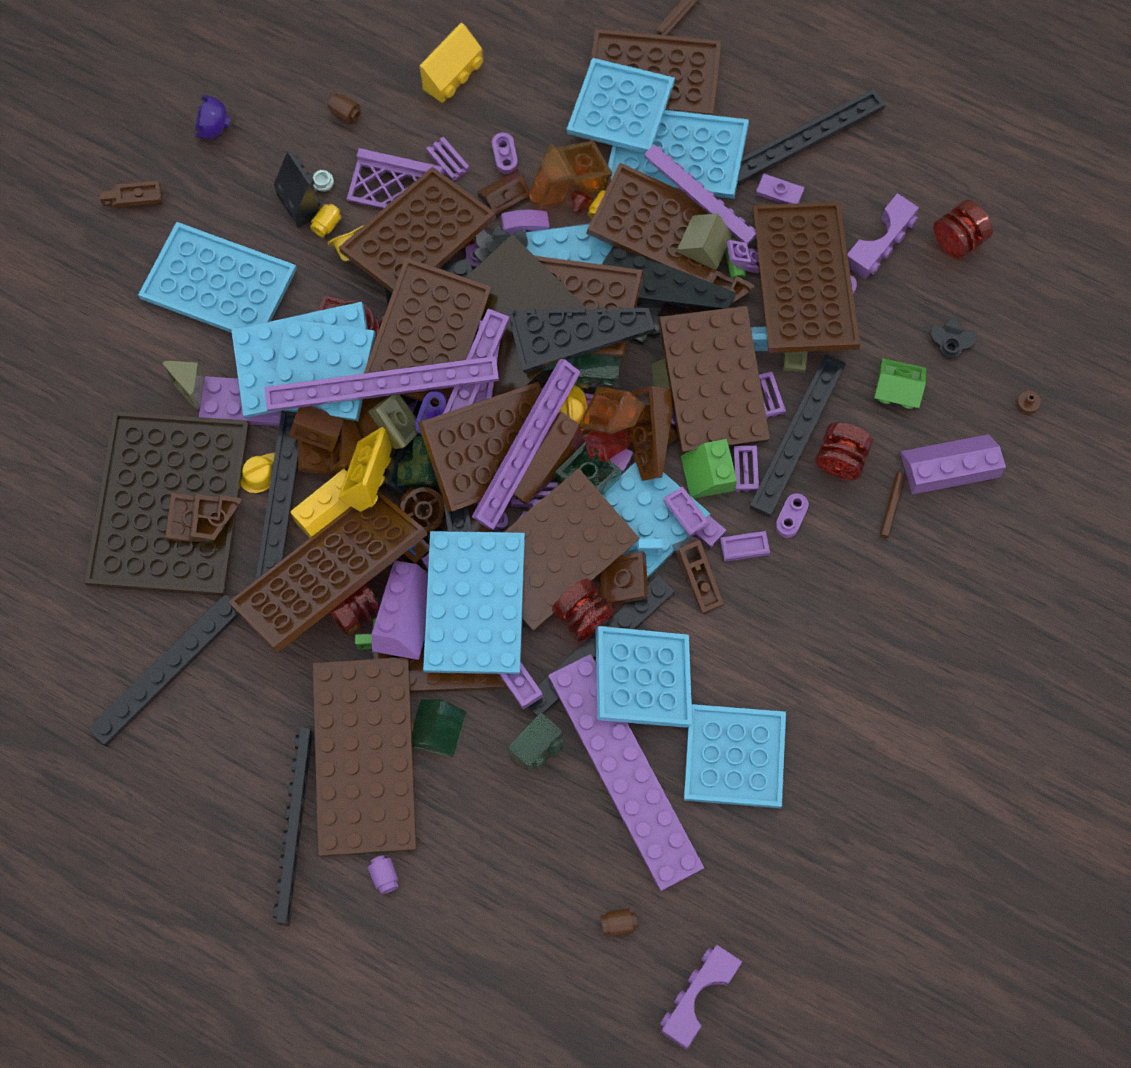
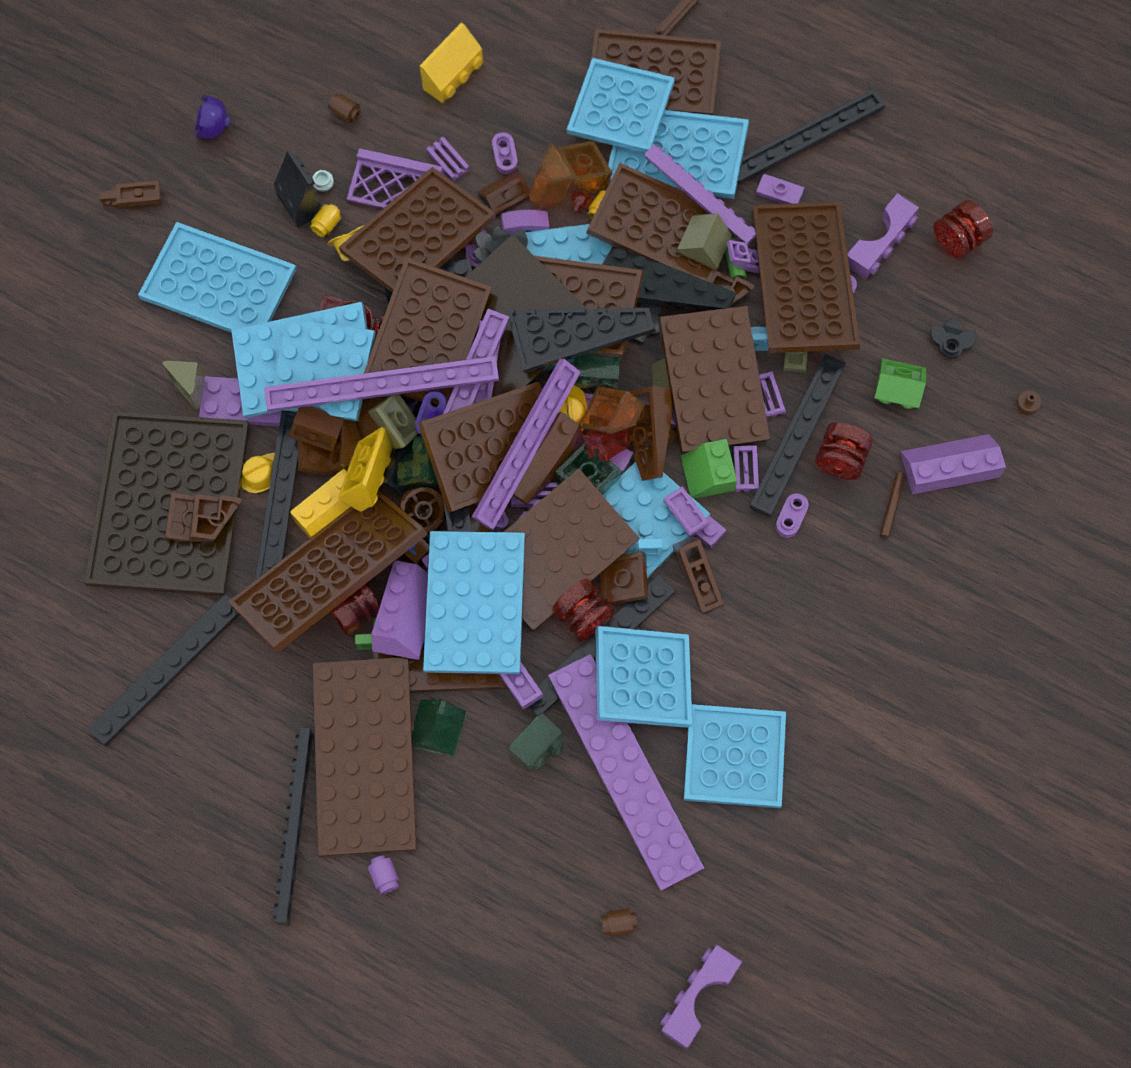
(744, 546): medium lavender tile -> none

